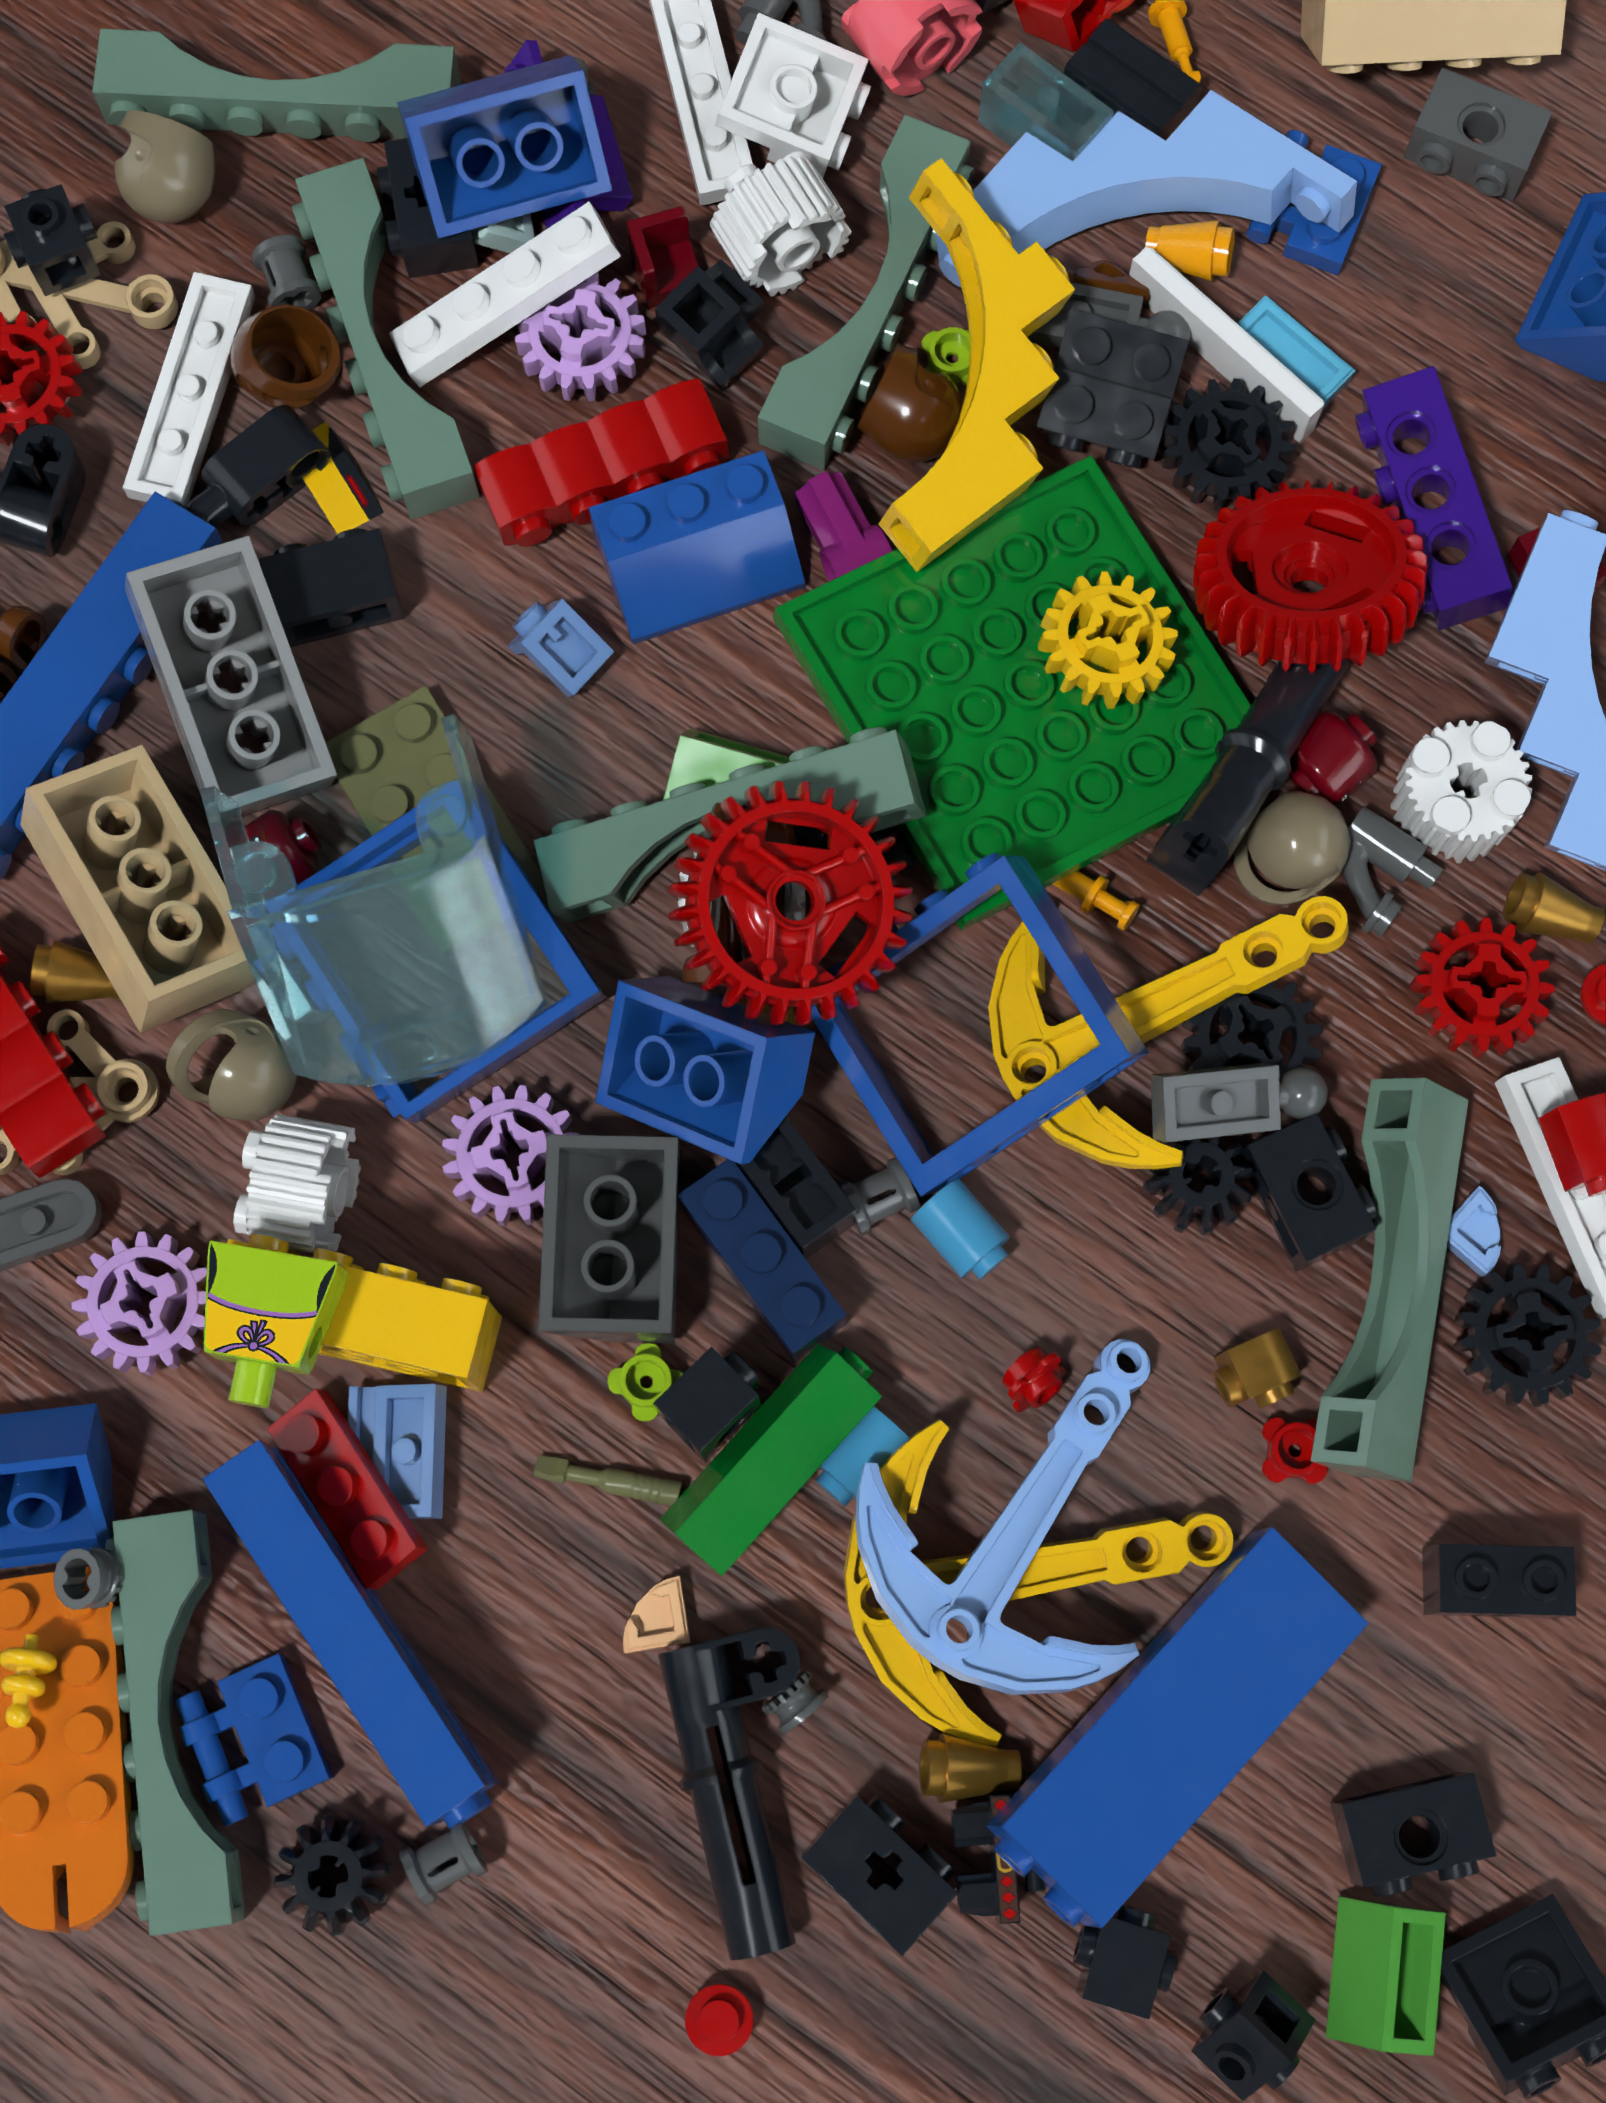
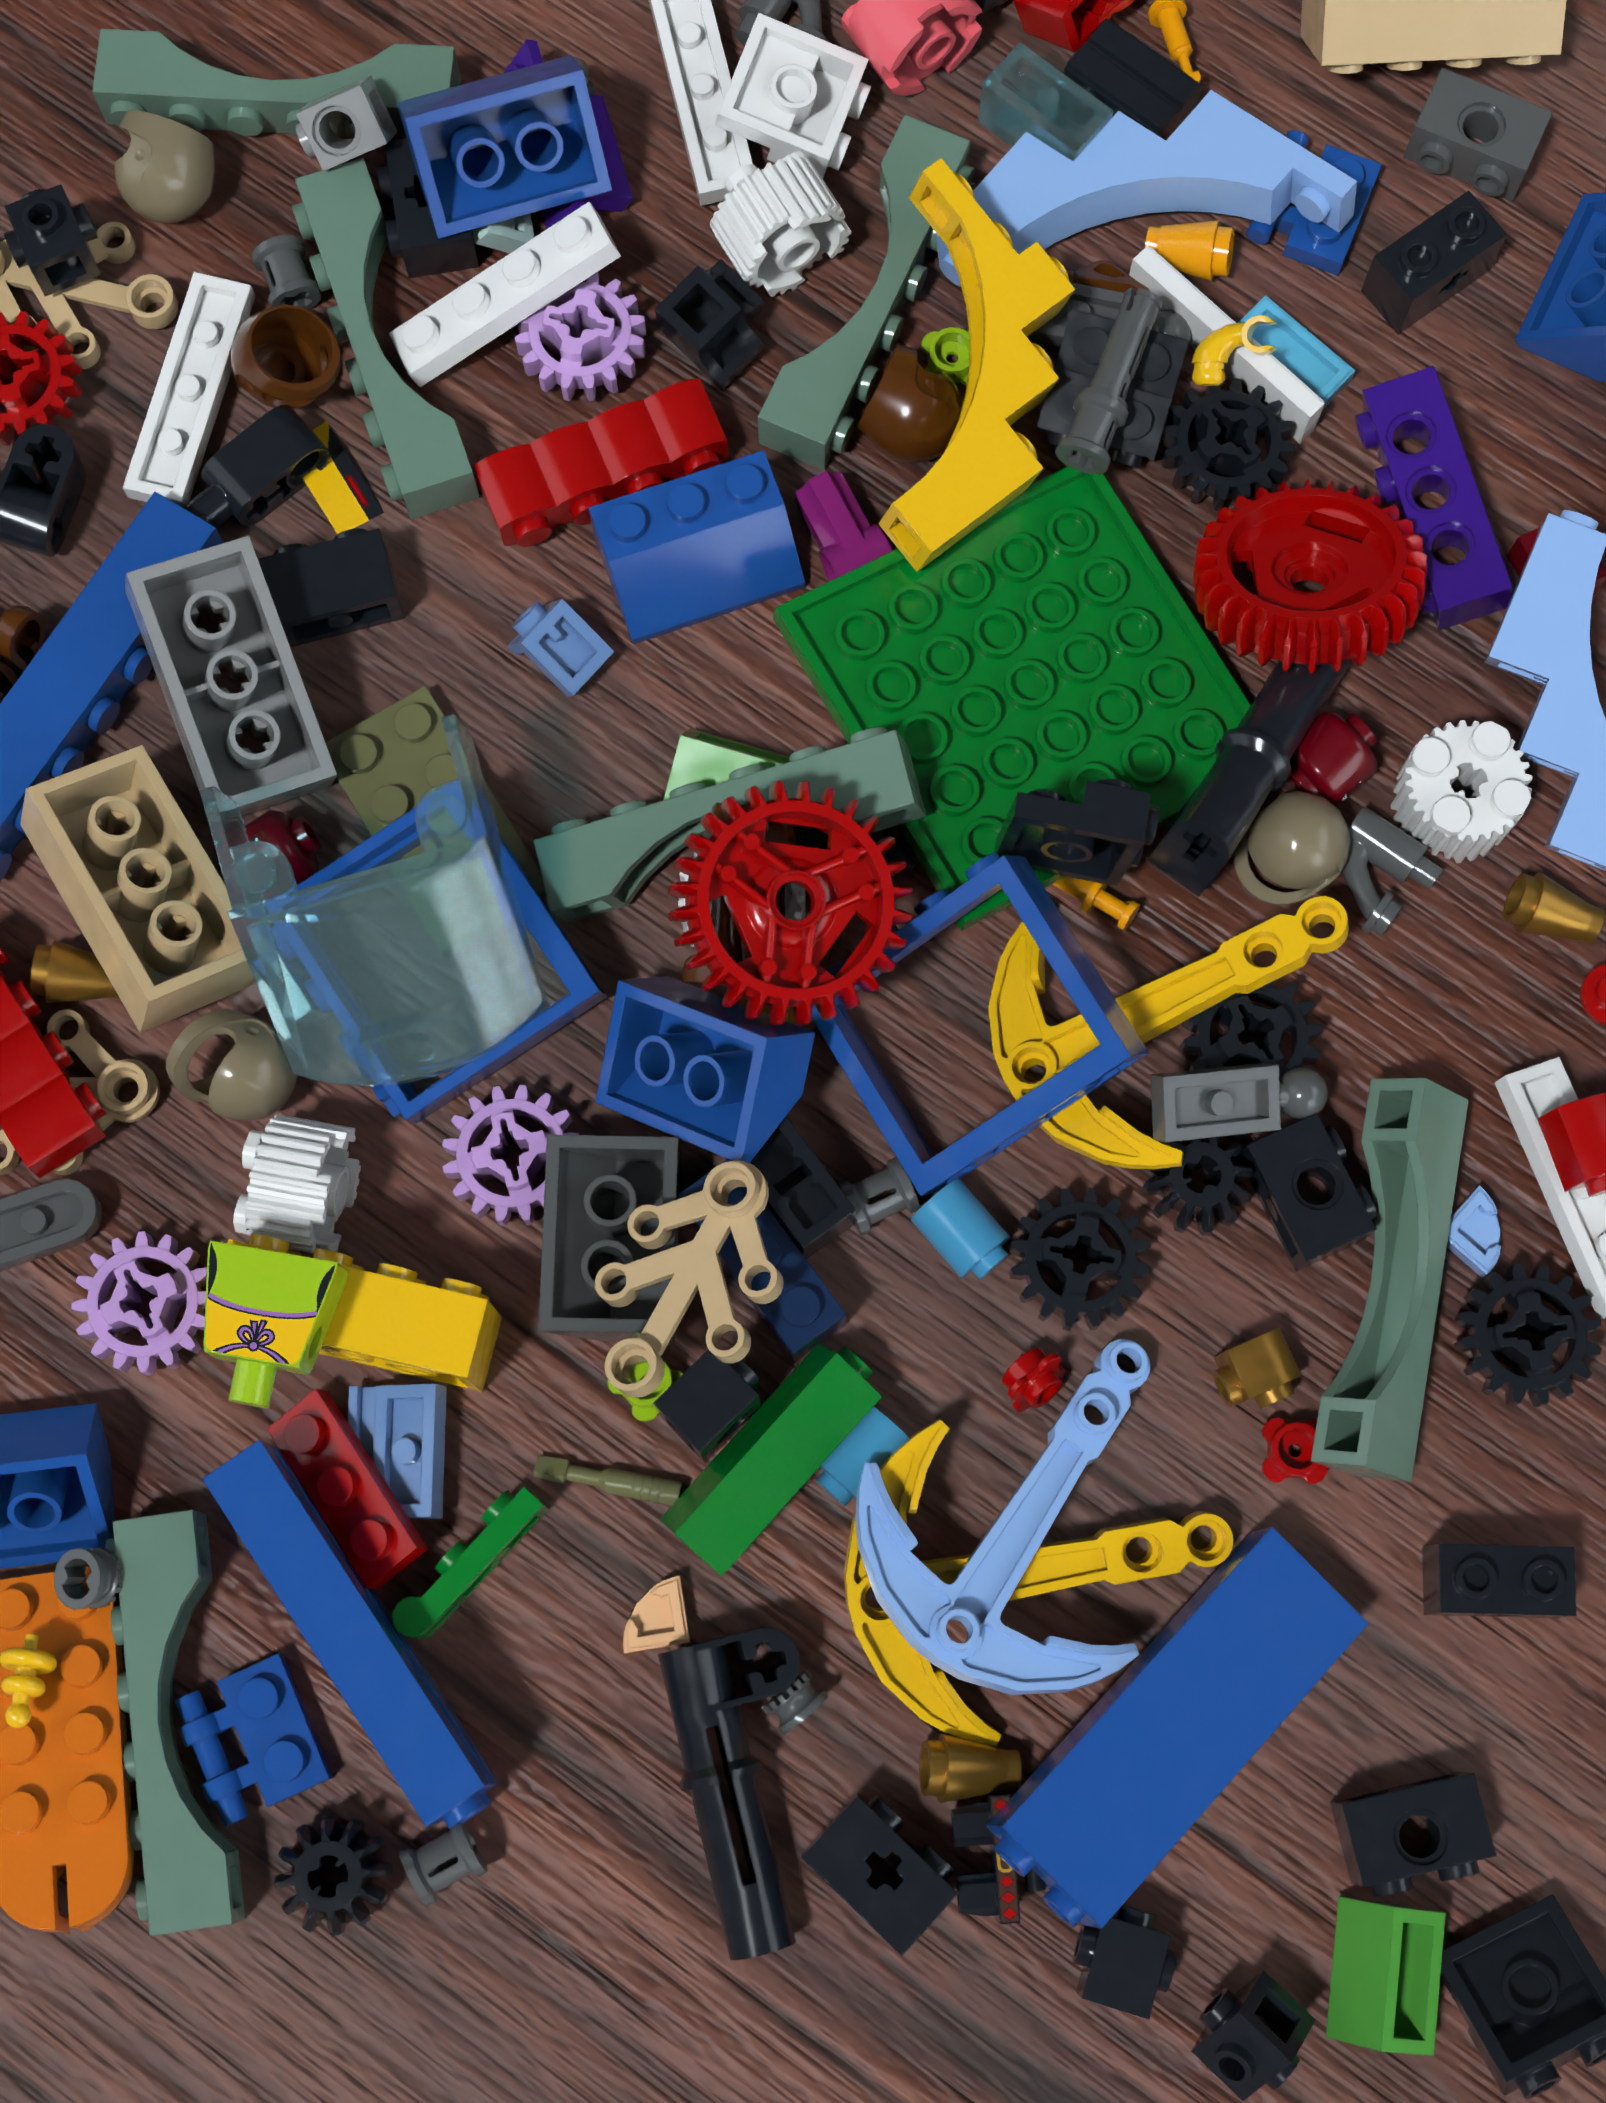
(364, 107): none -> light grey brick
(468, 1565): none -> green plate
(661, 252): dark red panel -> none
(692, 1268): none -> tan plant
(719, 2019): red plate -> none
(1081, 839): none -> black plate
(1099, 662): yellow gear -> none
(1102, 405): none -> dark grey pin
(1108, 1266): none -> black gear
(1218, 345): none -> yellow arm
(1433, 262): none -> black brick
(1484, 961): red gear -> none

